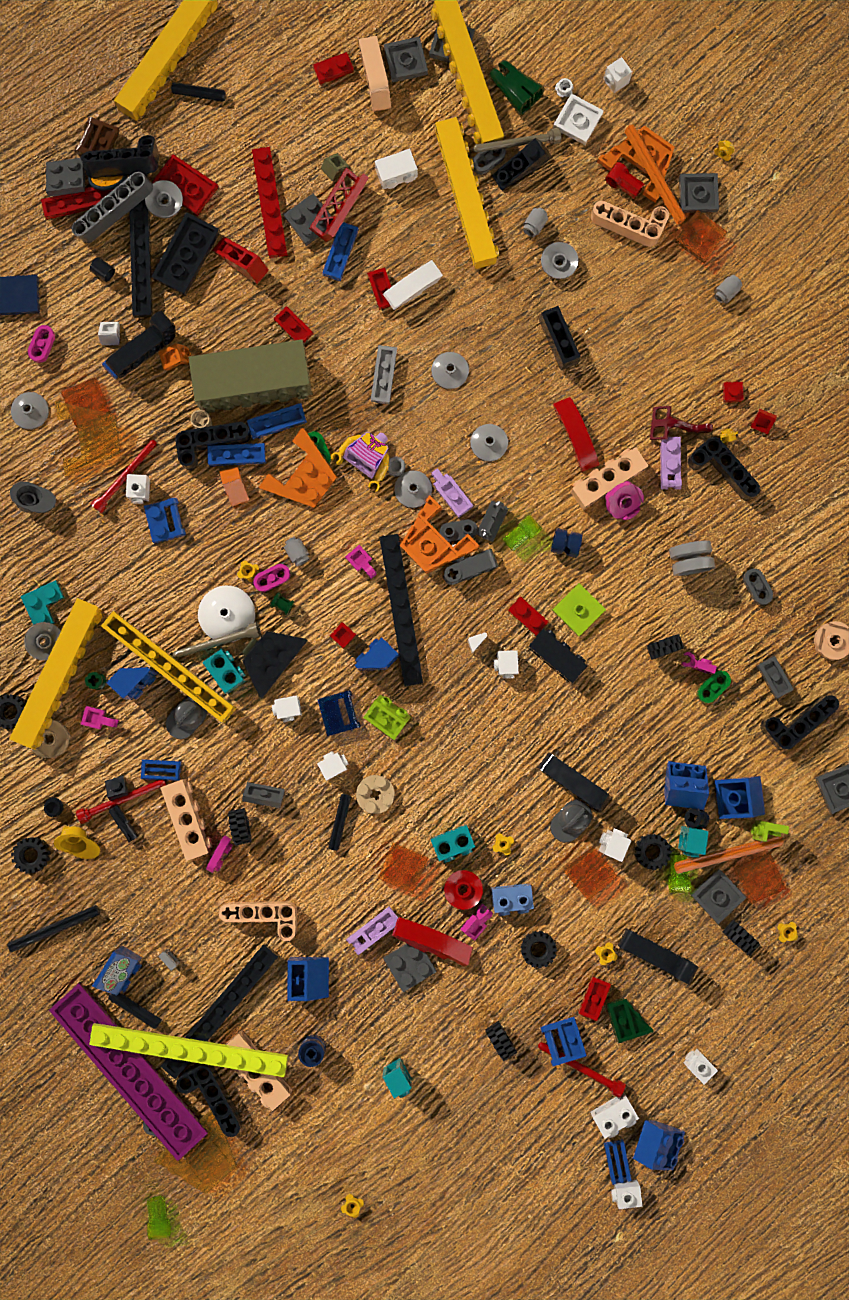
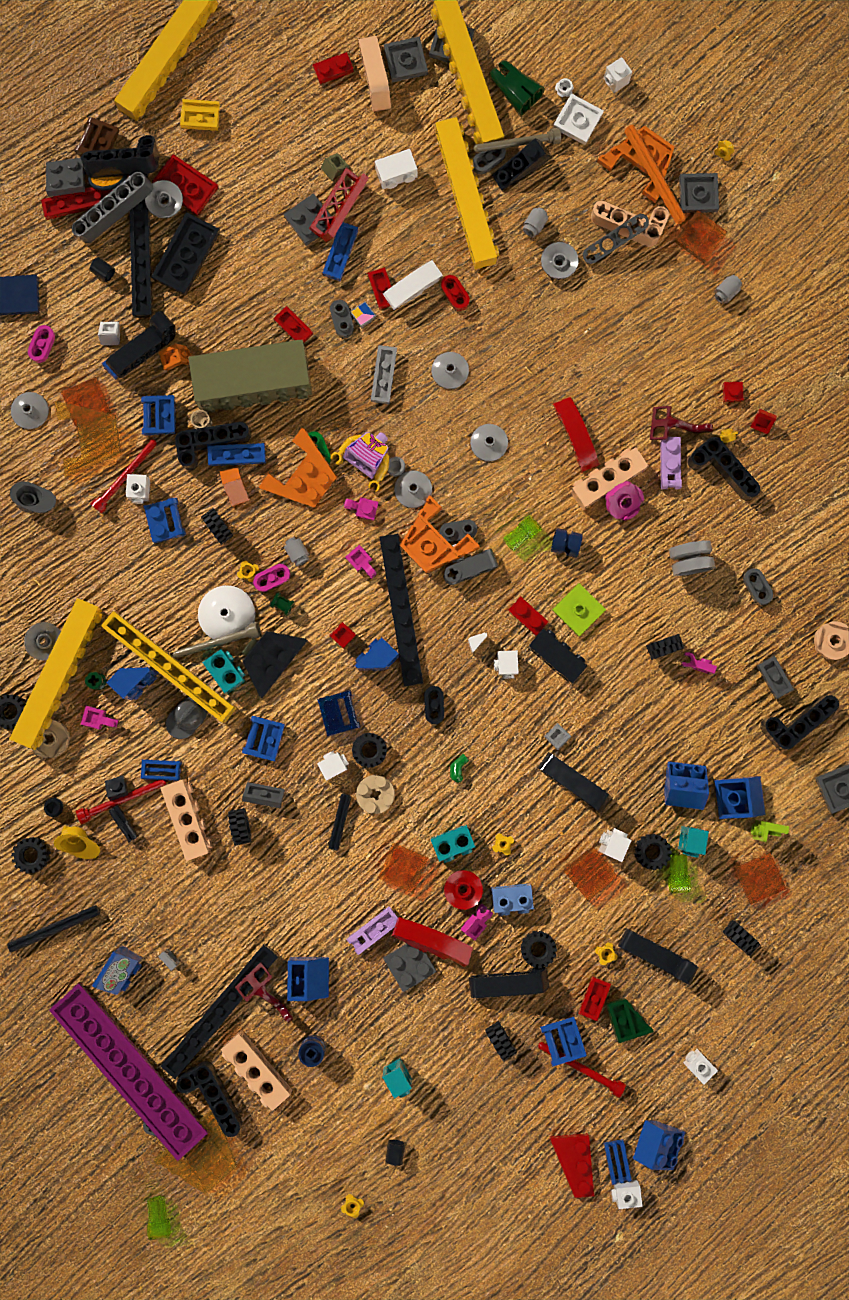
(38, 600): teal plate -> none
(135, 1010): black axle -> none
(164, 415): none -> blue plate
(189, 1050): neon yellow plate -> none
(198, 91): black axle -> none
(200, 114): none -> yellow plate
(217, 526): none -> black tyre
(224, 847): dark pink plate -> none
(241, 259): red slope -> none
(259, 916): light nougat beam -> none
(259, 989): none -> dark red piece
(269, 202): red plate -> none
(269, 740): none -> blue plate
(276, 421): blue plate -> none
(287, 708): white brick -> none
(340, 318): none -> dark grey plate
(363, 314): none -> tile
(365, 508): none -> dark pink plate
(369, 738): none -> black tyre
(387, 716): lime bracket -> none
(395, 1152): none -> black beam
(434, 704): none -> black plate
(451, 493): lavender hinge -> none
(456, 293): none -> red plate
(456, 768): none -> green arm
(492, 520): dark grey hinge -> none
(509, 984): none -> black beam
(557, 736): none -> light grey tile
(559, 338): black brick -> none
(571, 821): dark grey piece -> none
(576, 1162): none -> red wing
(614, 1116): white brick -> none
(617, 241): none -> dark grey beam
(621, 178): red piece -> none
(701, 821): black wheel -> none
(713, 687): green plate -> none
(718, 896): dark grey plate -> none
(727, 854): orange axle -> none
(791, 927): yellow plate -> none

